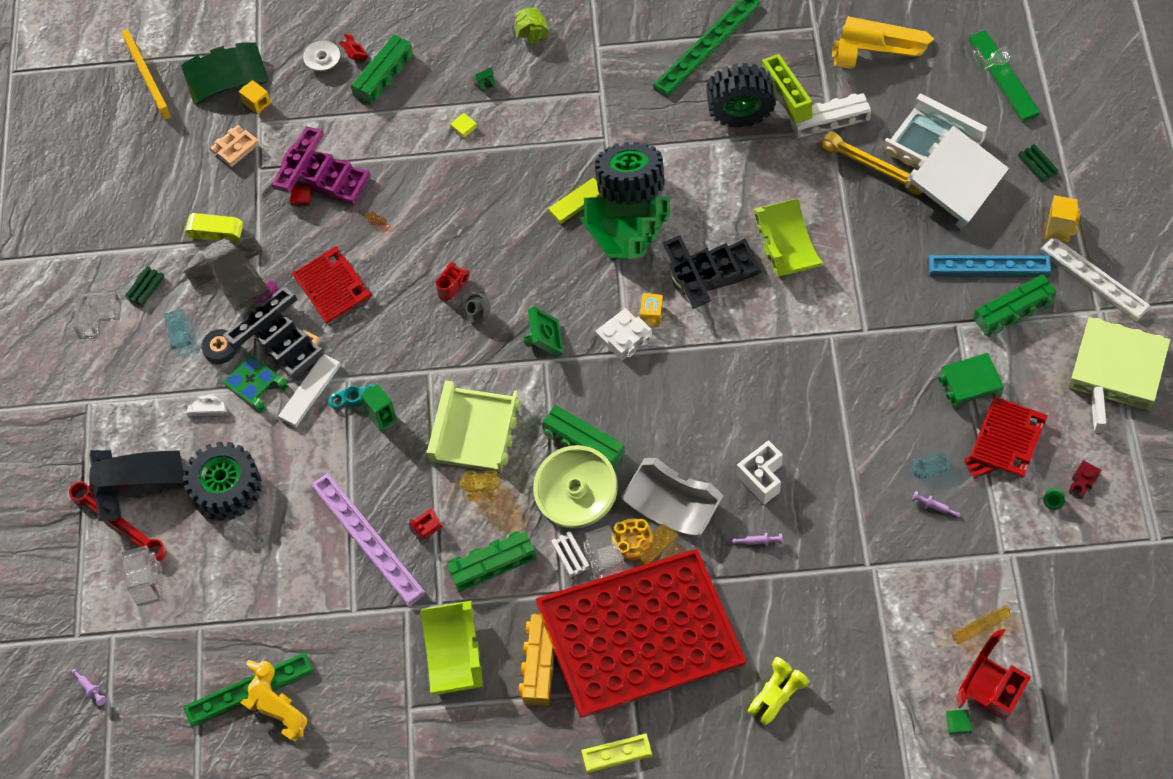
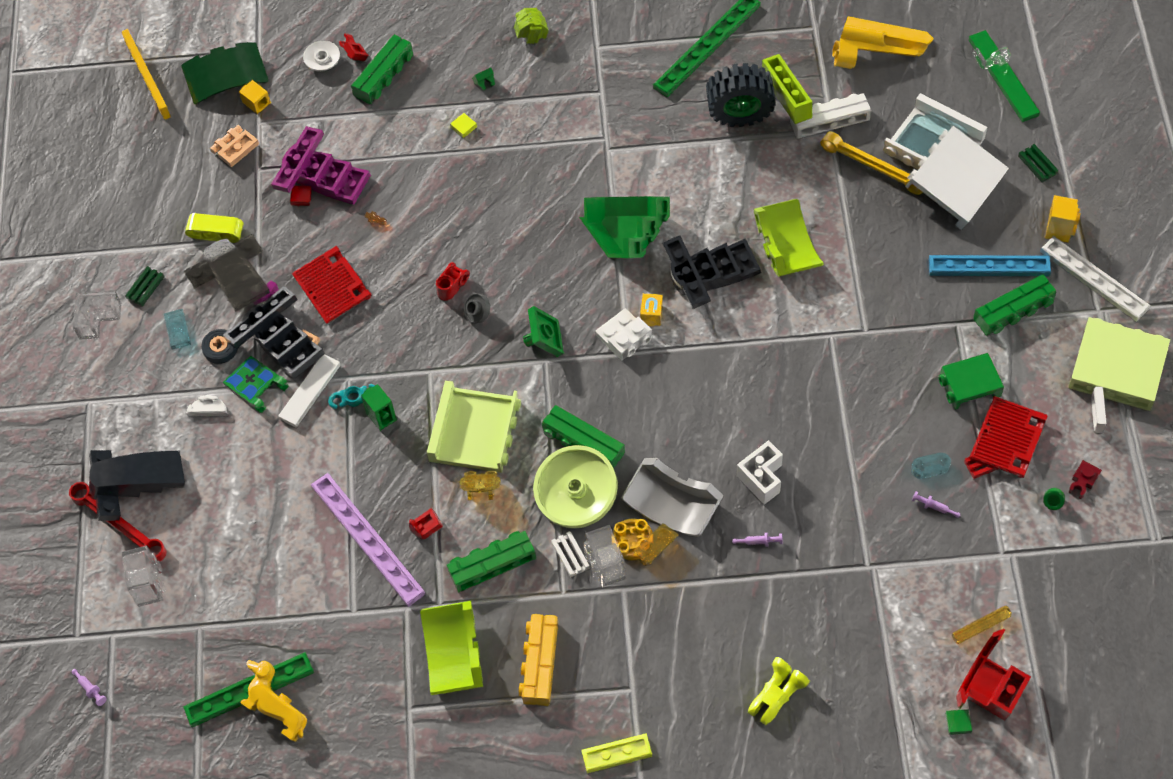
(231, 493): black wheel -> none
(574, 201): neon yellow tile -> none
(629, 173): black wheel -> none
(639, 632): red plate -> none

